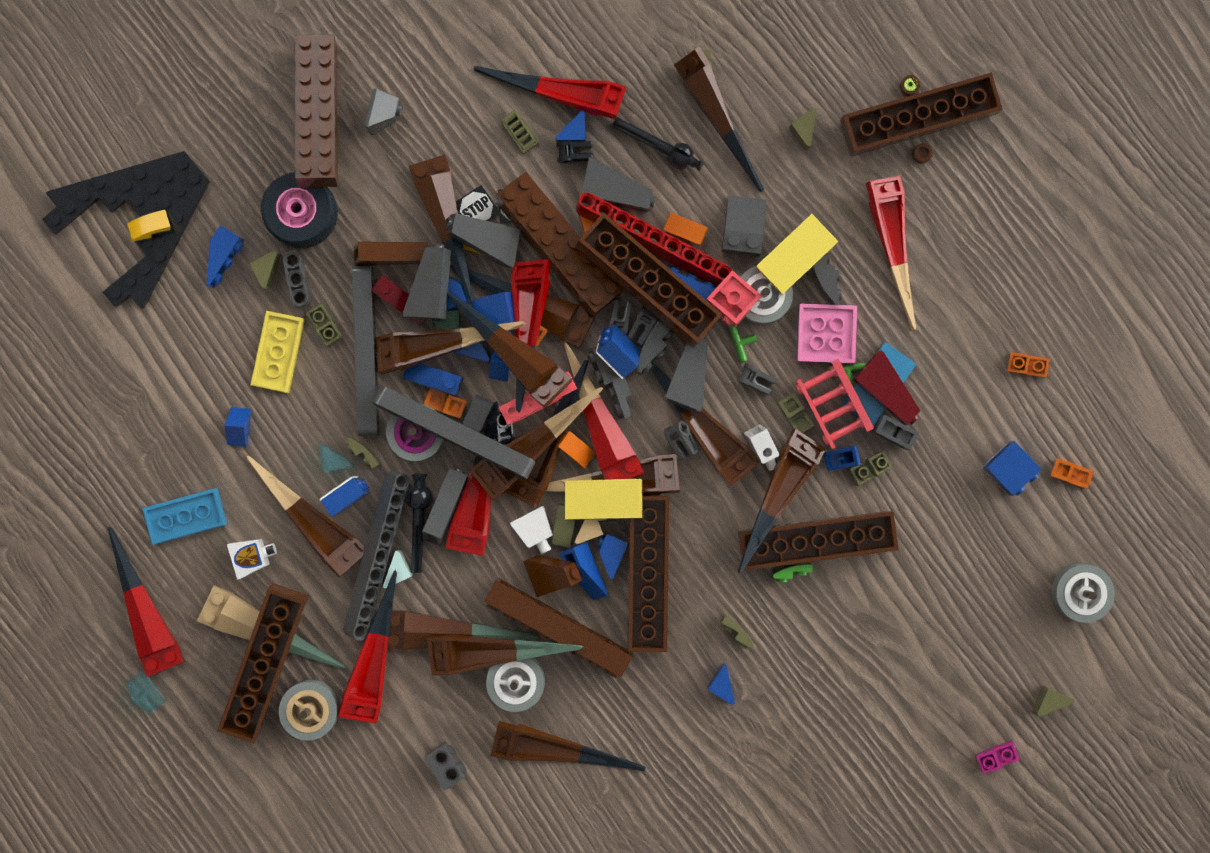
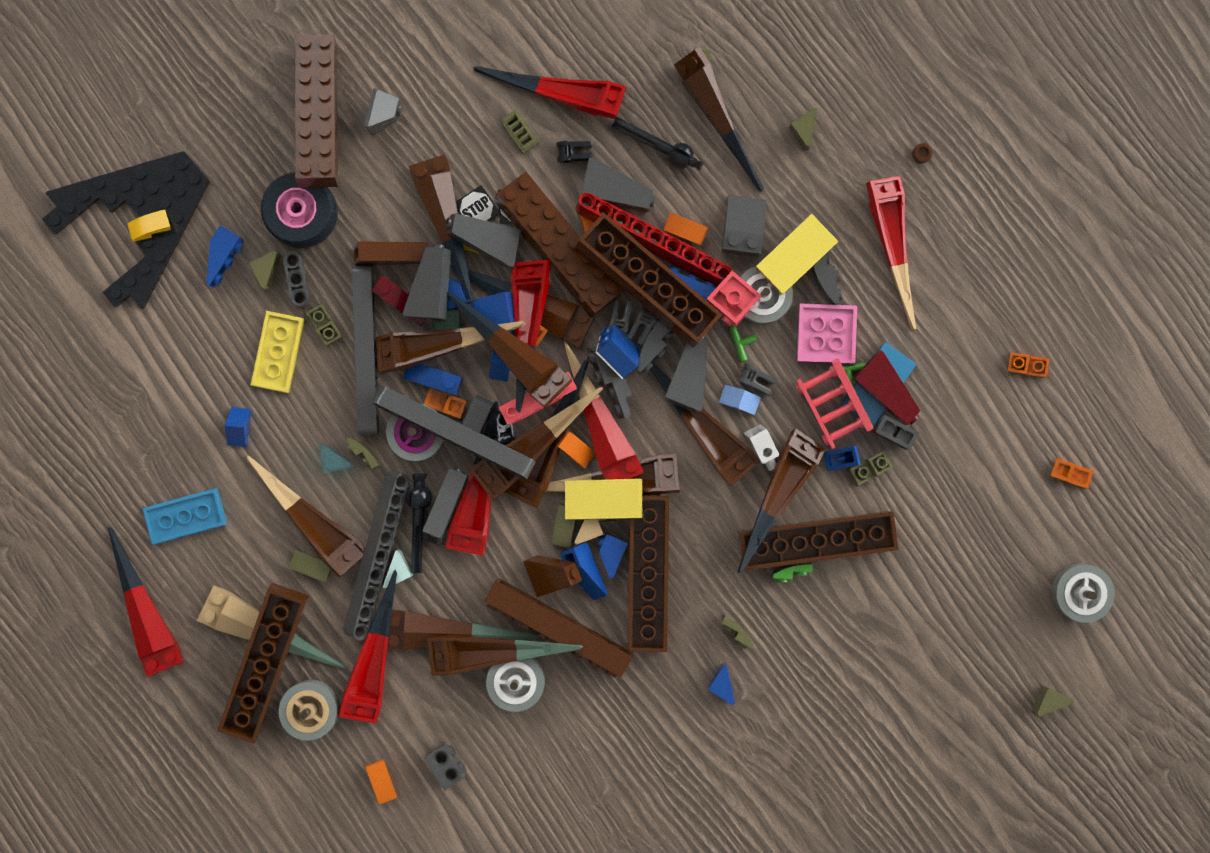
(144, 692): clear light blue slope -> none
(250, 556): torso -> none
(310, 566): none -> olive slope
(345, 495): blue piece -> none
(381, 781): none -> orange slope
(475, 351): blue slope -> none
(530, 744): reddish brown plate -> none
(534, 529): white torso -> none
(574, 130): blue slope -> none
(682, 440): dark grey piece -> none
(739, 399): none -> light blue slope
(795, 413): olive slope -> none
(910, 85): tile -> none
(921, 114): reddish brown brick -> none
(997, 756): dark pink slope -> none
(1012, 469): blue piece -> none

